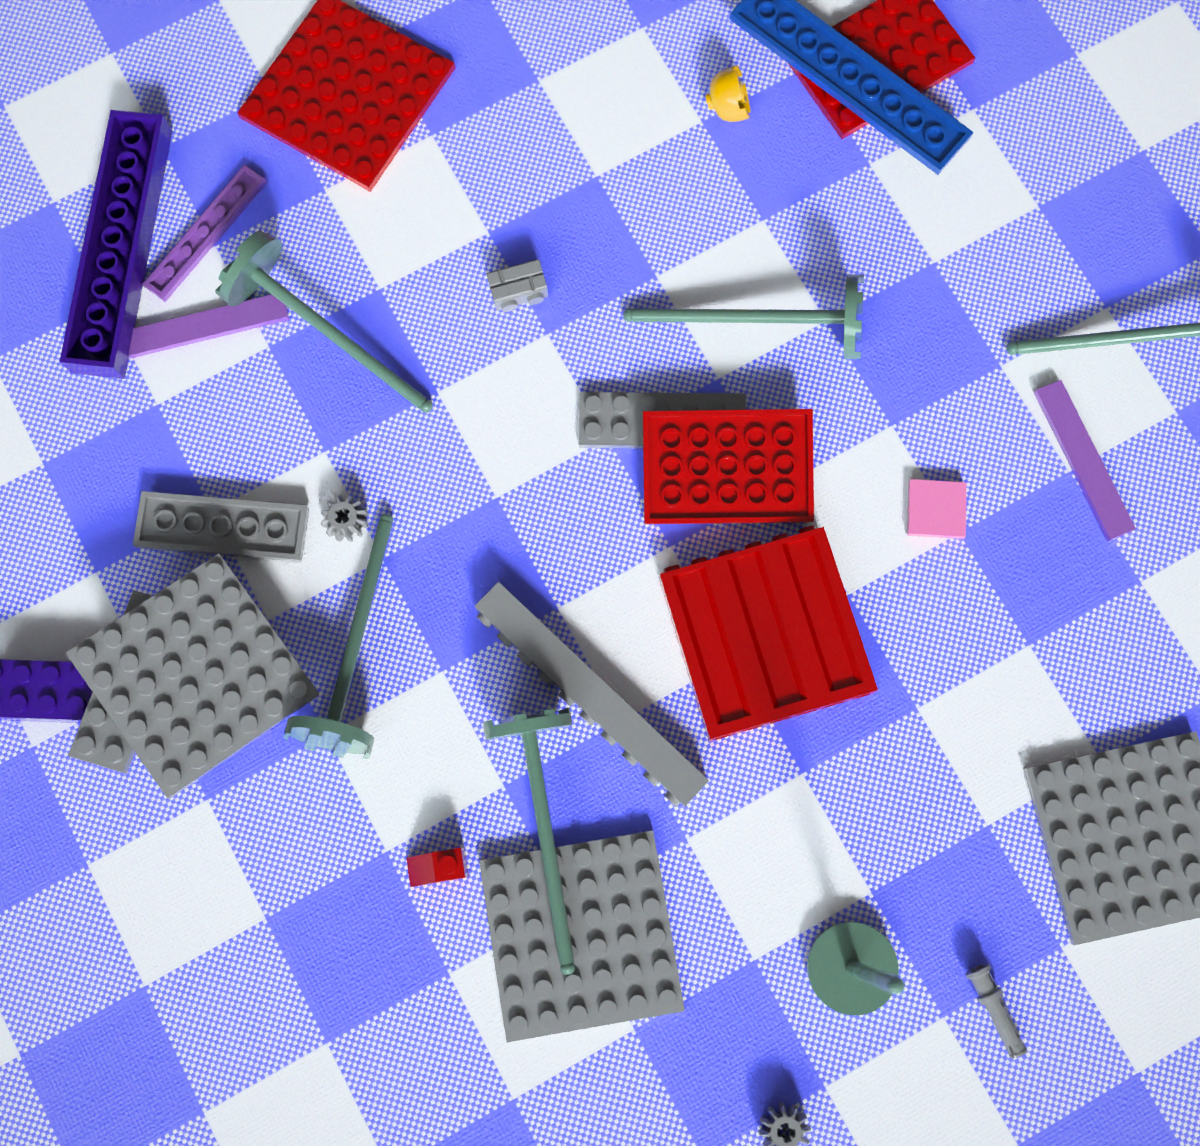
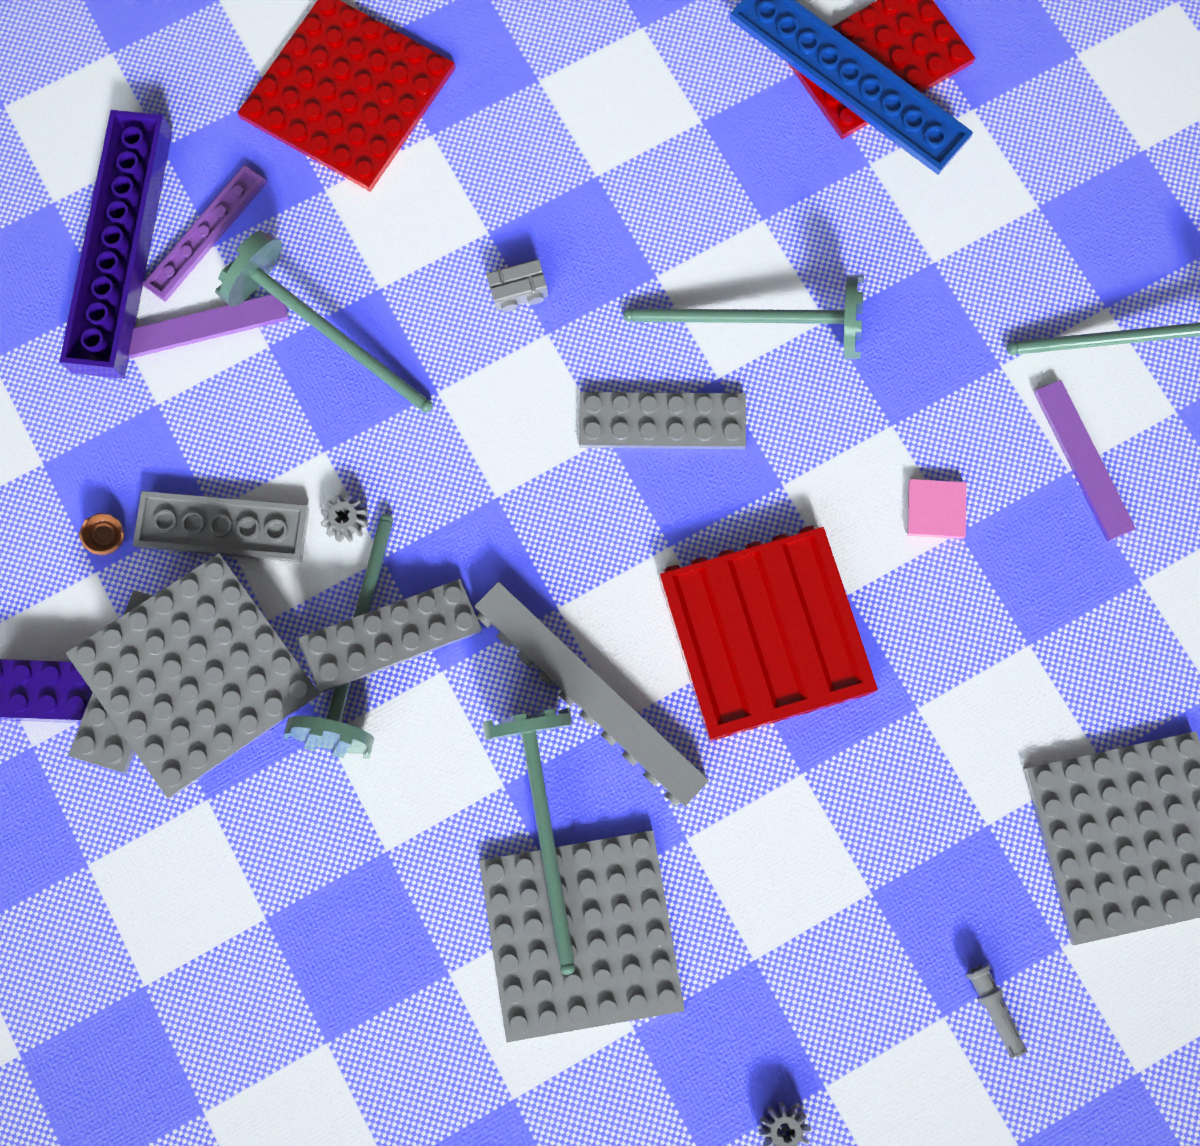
(102, 534): none -> nougat hair
(389, 635): none -> light grey plate
(437, 867): red slope -> none
(728, 466): red plate -> none
(729, 95): yellow cylinder -> none
(853, 968): sand green piece -> none

